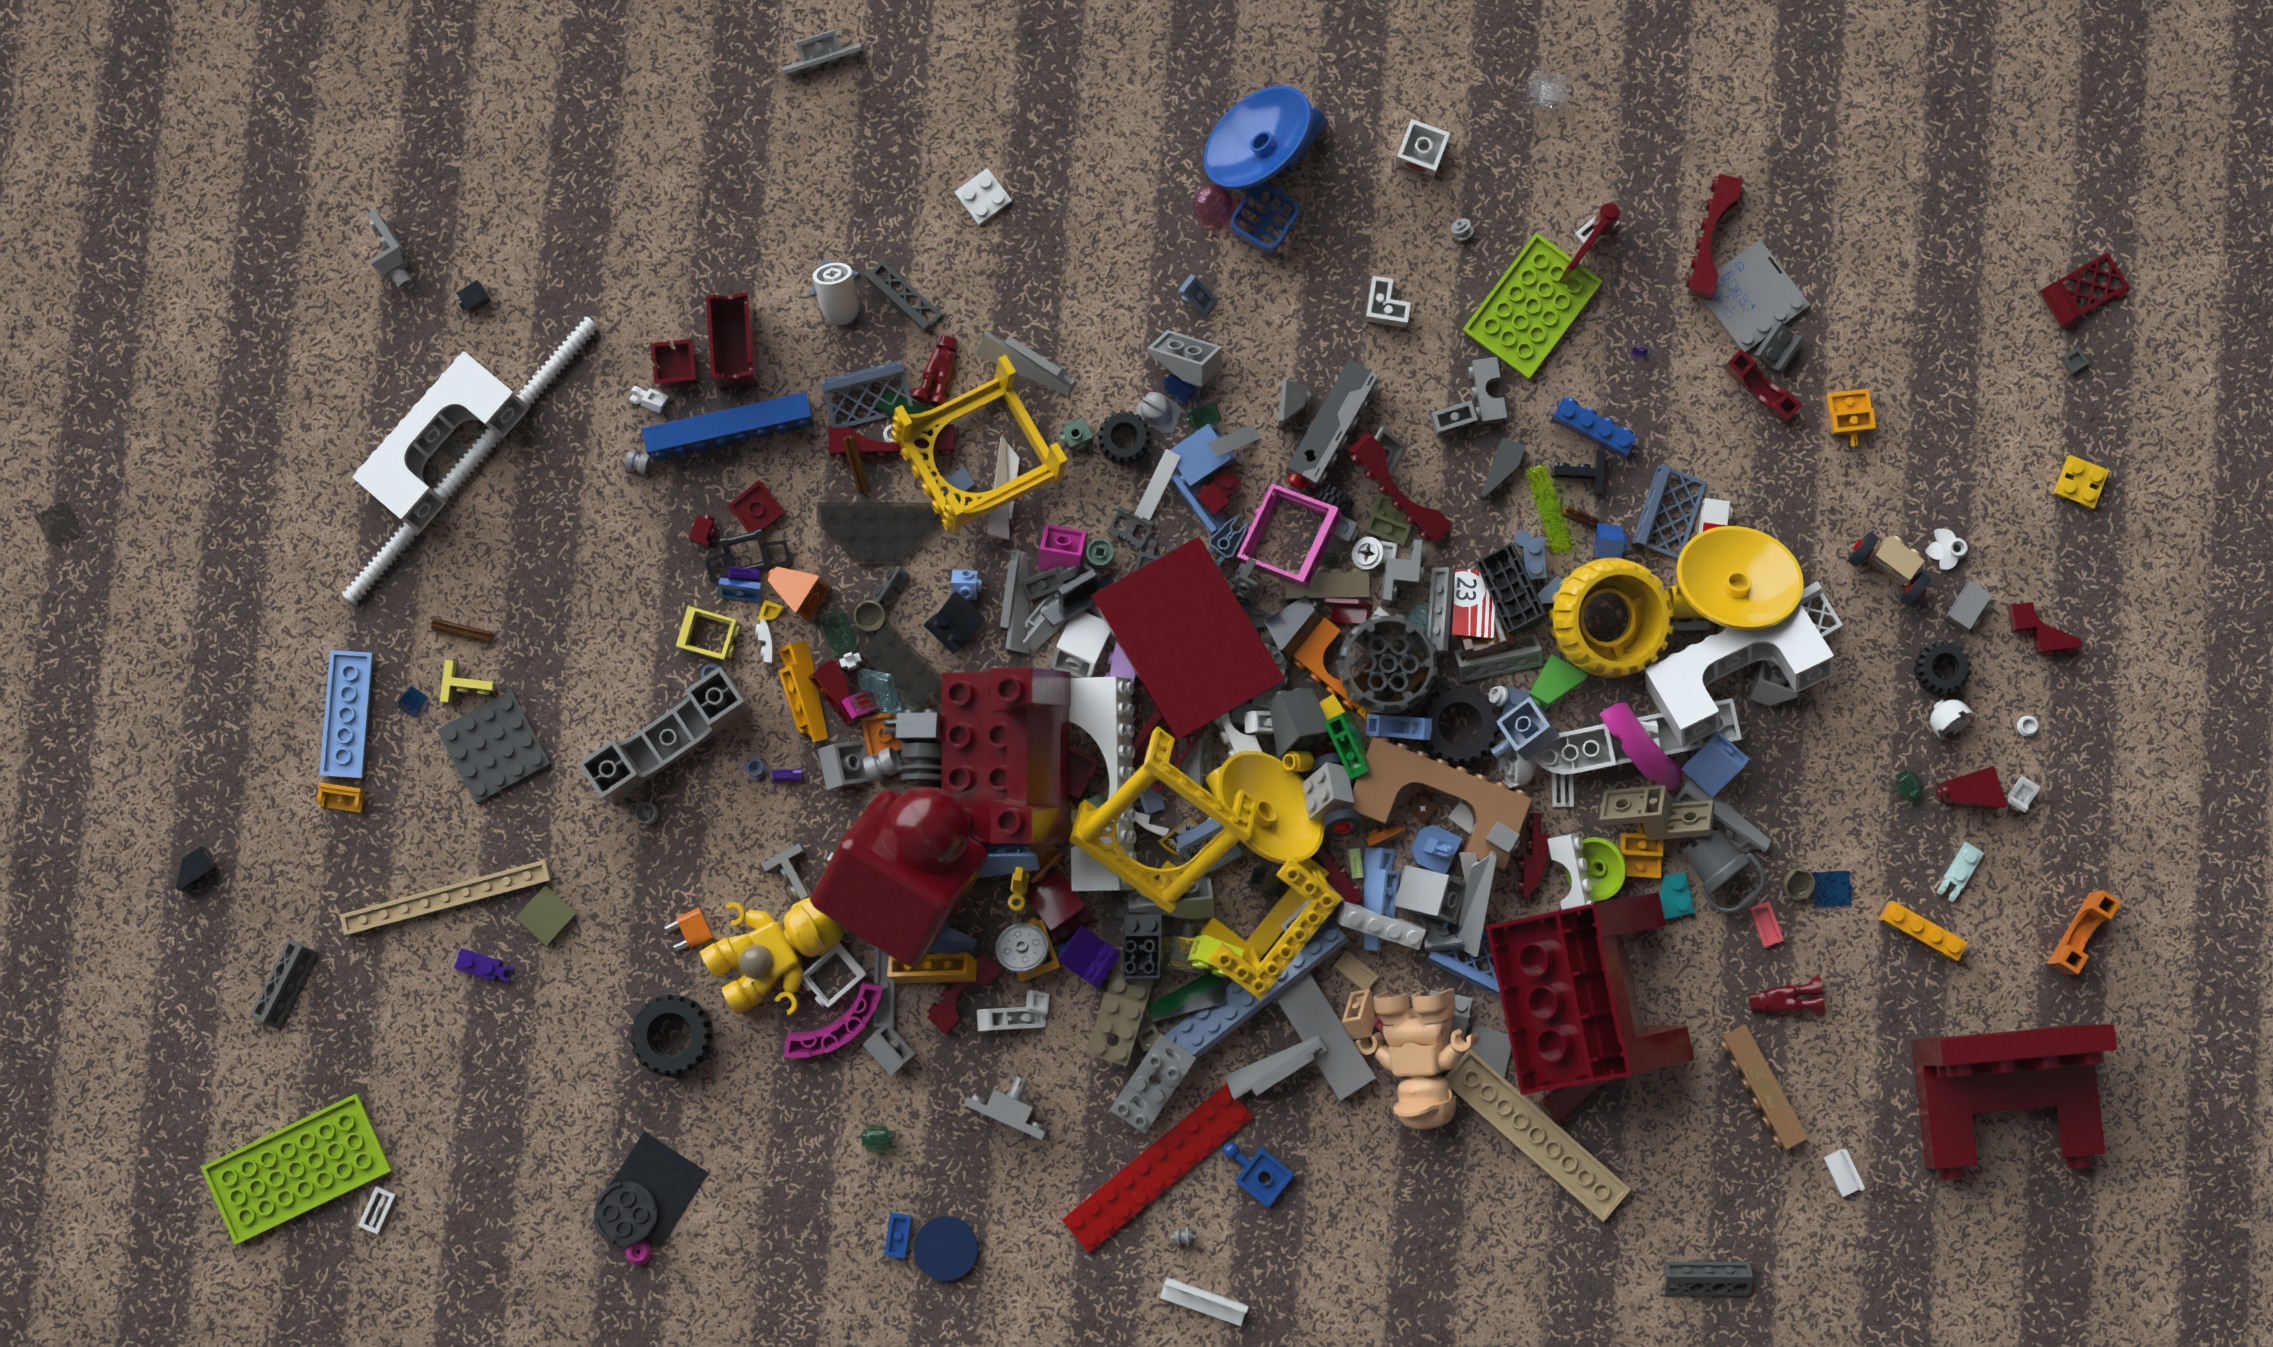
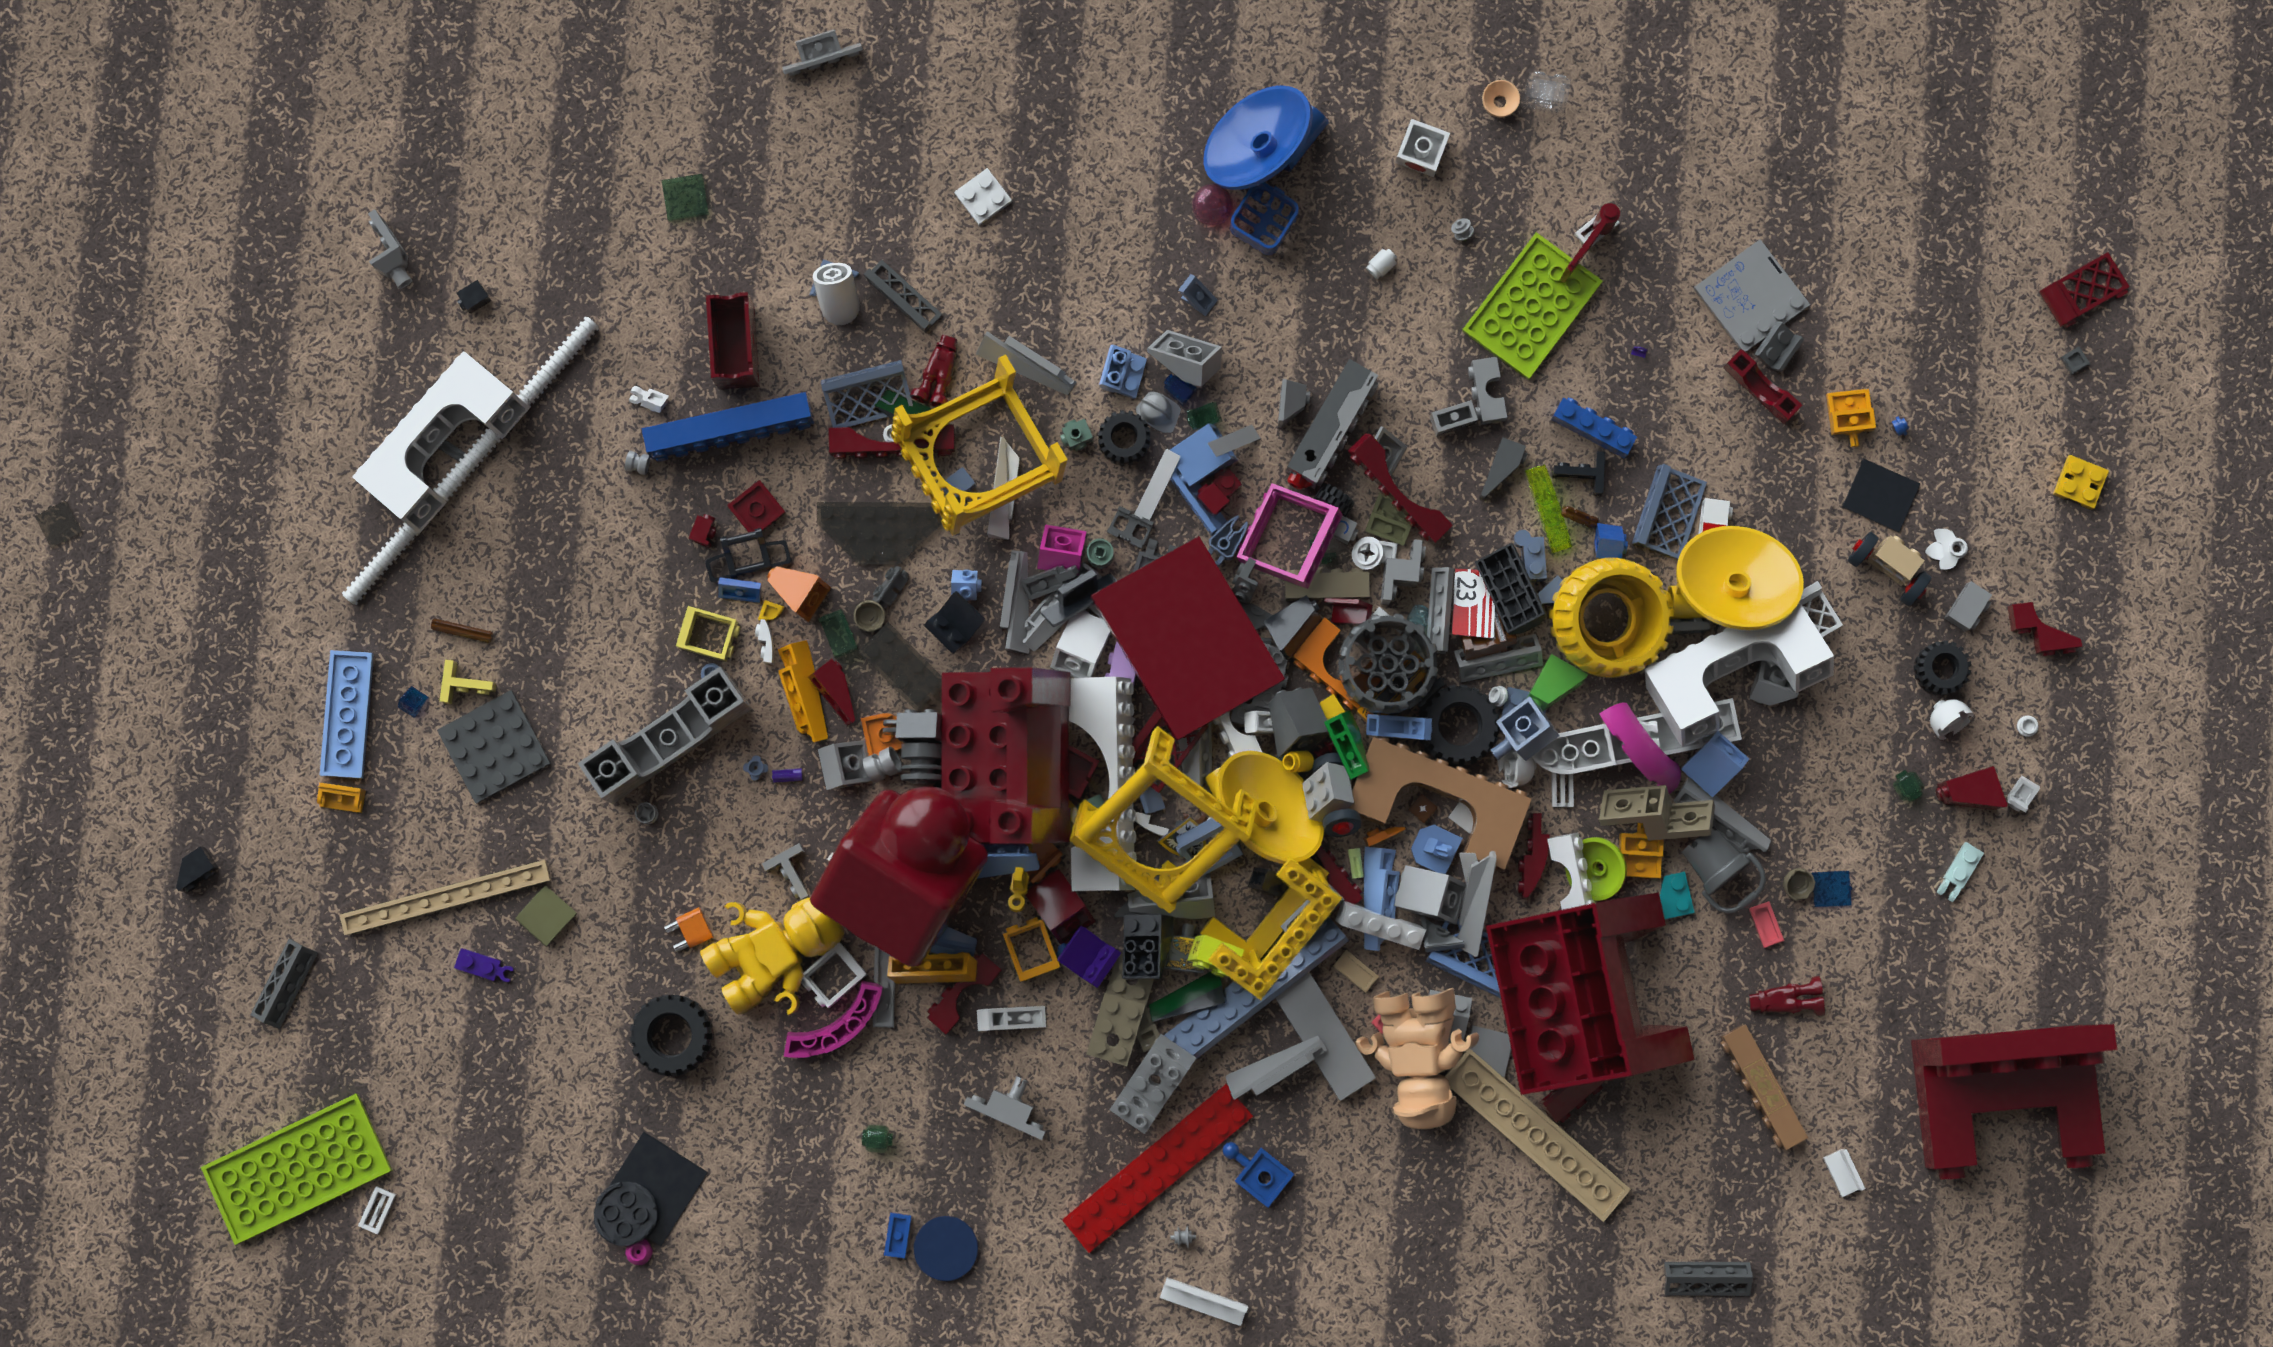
(676, 365): dark red piece -> none
(685, 197): none -> clear green tile
(743, 574): dark purple piece -> none
(755, 961): dark tan hair -> none
(851, 661): white plate -> none
(856, 464): reddish brown axle -> none
(860, 704): tile -> none
(883, 686): clear light blue plate -> none
(888, 1049): light grey brick -> none
(1022, 947): light grey shield -> none
(1037, 1002): white tile -> none
(1122, 372): none -> light blue brick
(1359, 1015): light nougat slope -> none
(1381, 263): none -> white brick
(1382, 308): white brick -> none
(1503, 838): light grey brick -> none
(1504, 89): none -> light nougat piece
(1705, 276): dark red arch -> none
(1881, 495): none -> black piece
(1900, 426): none -> blue plate
(1922, 931): light orange brick -> none
(2069, 955): orange arch -> none

